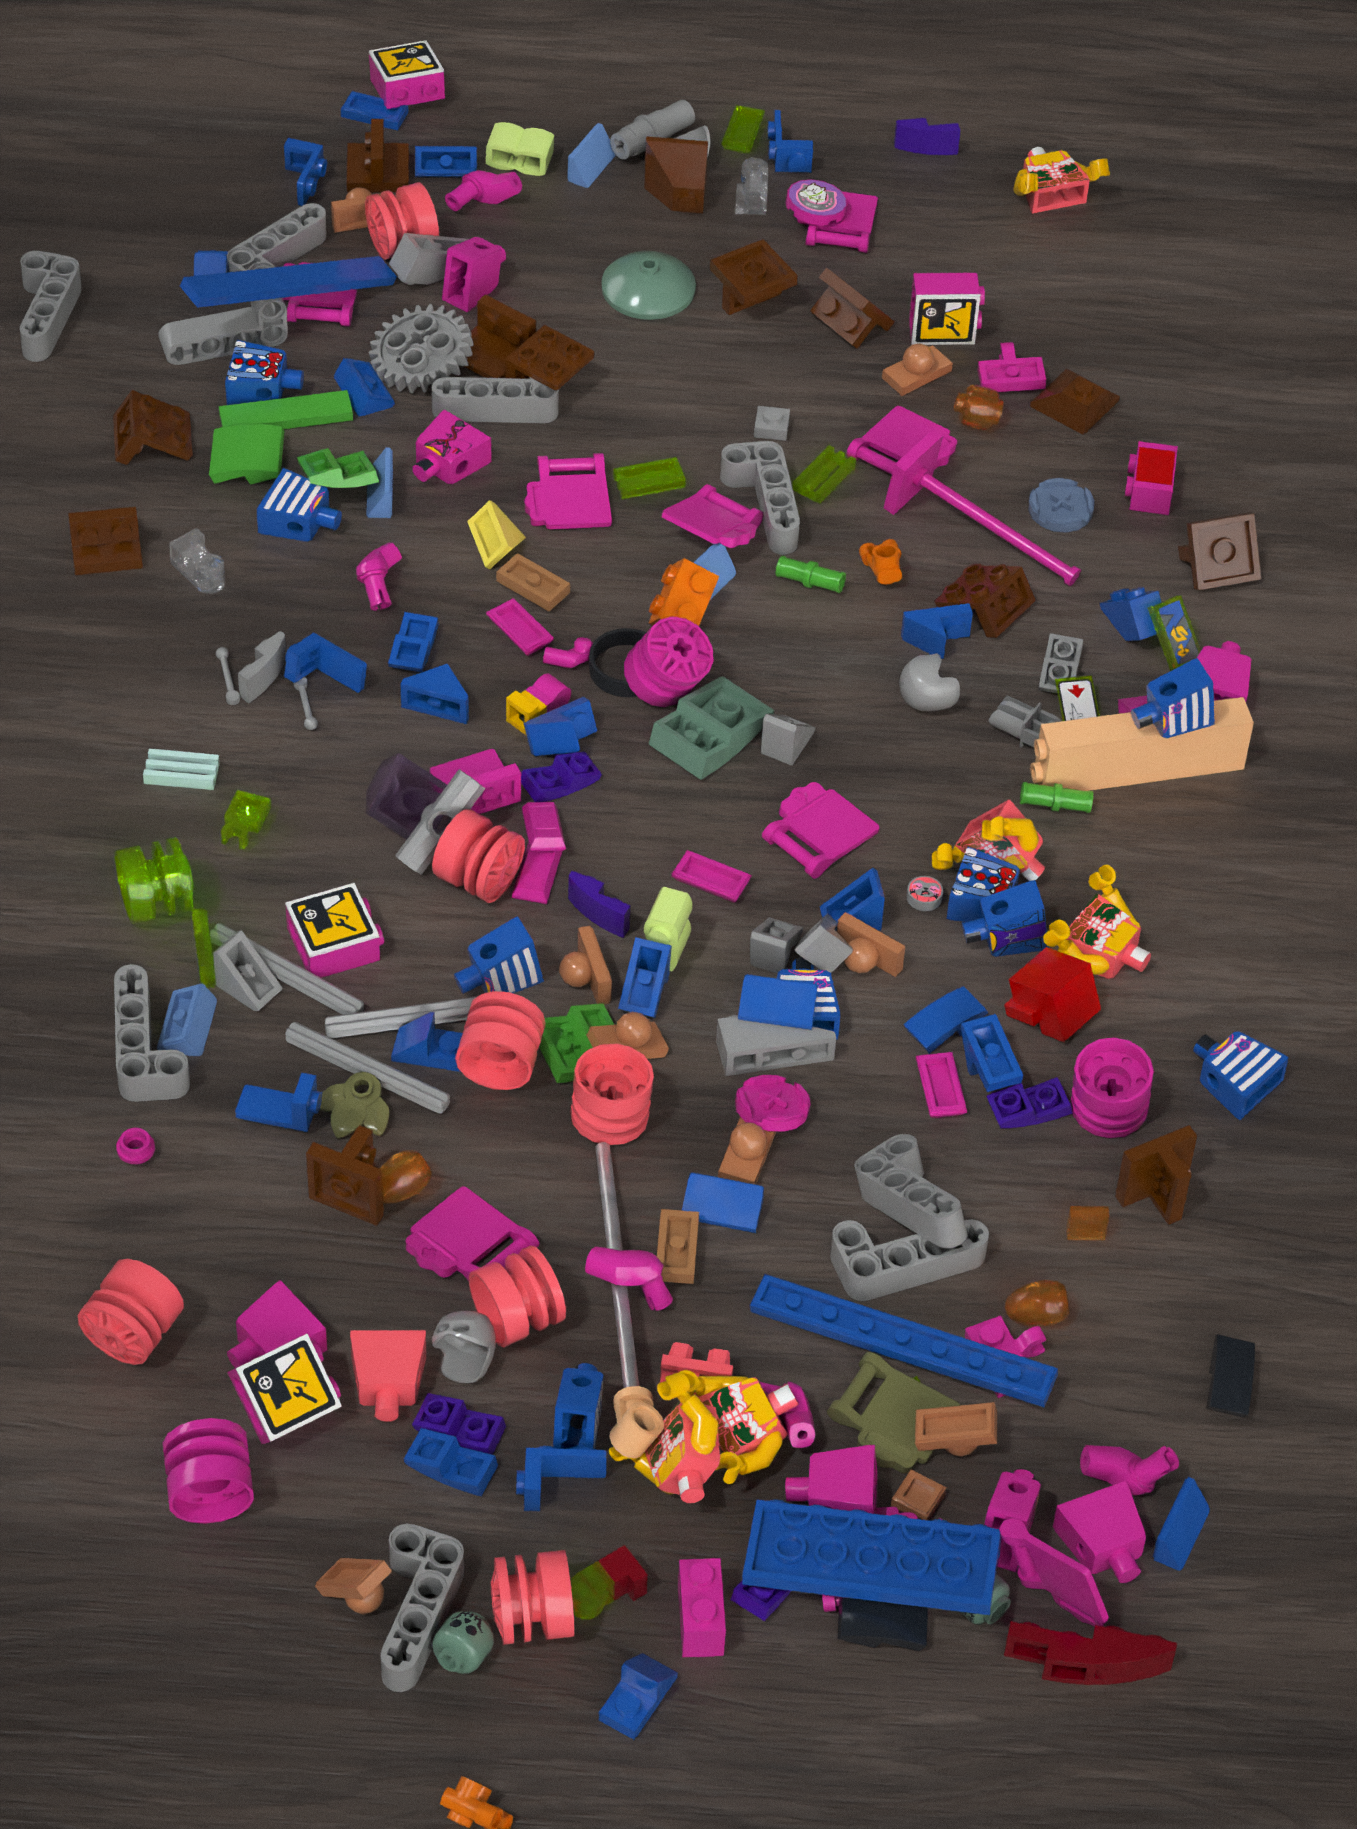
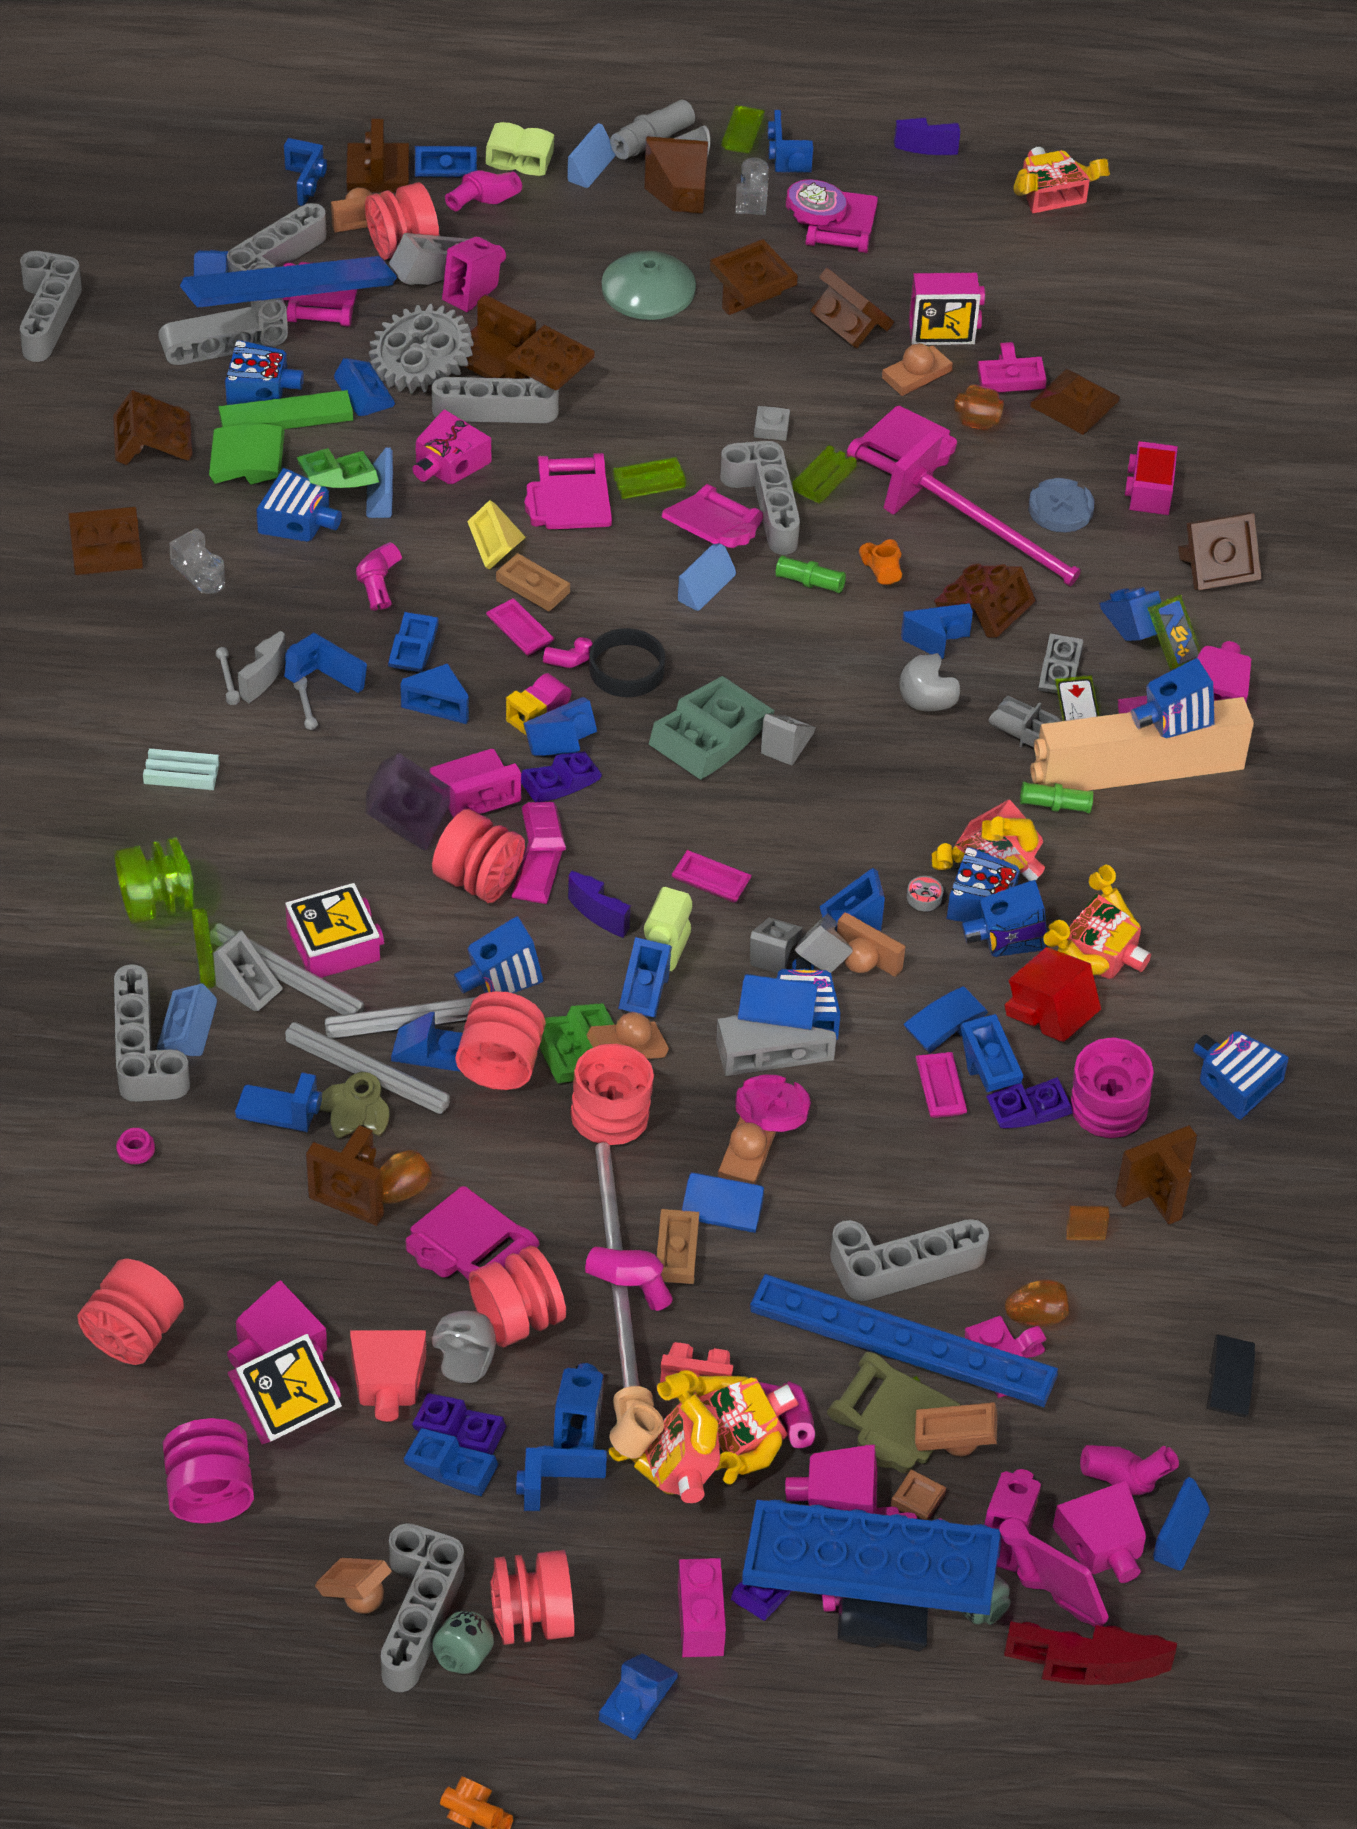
(244, 814): clear neon green plate -> none
(367, 107): blue tile -> none
(407, 74): piece -> none
(421, 844): light grey piece -> none
(587, 967): nougat tile -> none
(607, 1581): leg -> none
(668, 661): dark pink wheel -> none
(684, 592): orange bracket -> none
(821, 821): dark pink piece -> none
(894, 1184): light grey beam -> none

